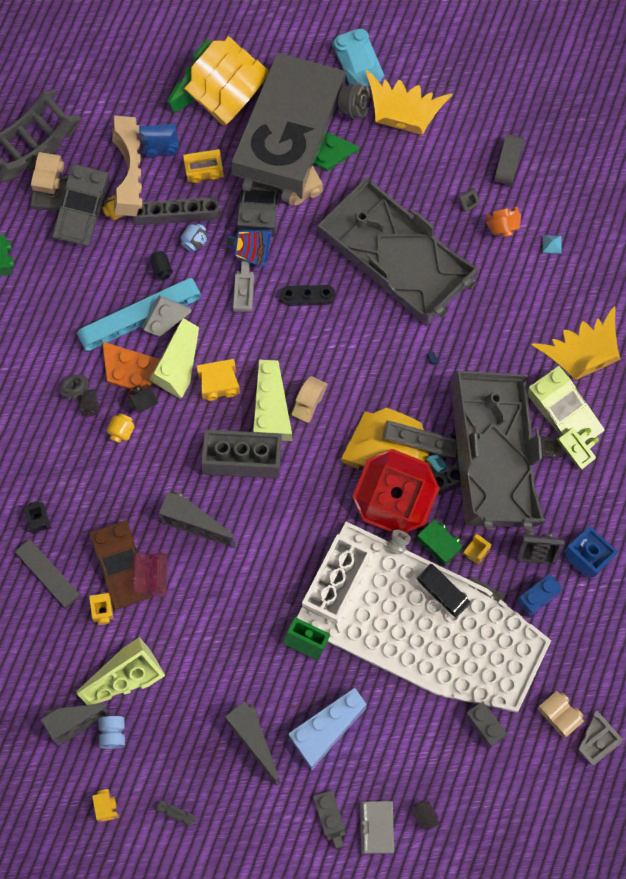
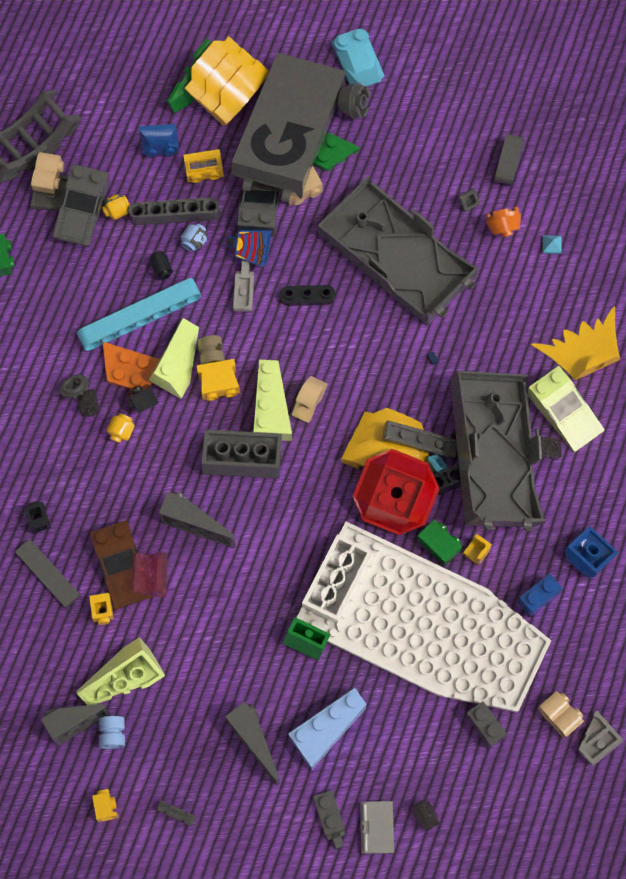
(125, 138): tan arch -> none
(164, 315): light grey wing -> none
(211, 349): none -> dark tan wheel
(398, 541): light grey wheel -> none
(403, 109): yellow piece -> none
(443, 590): black beam -> none
(497, 595): dark grey axle -> none
(538, 548): dark grey slope -> none
(577, 448): hinge -> none

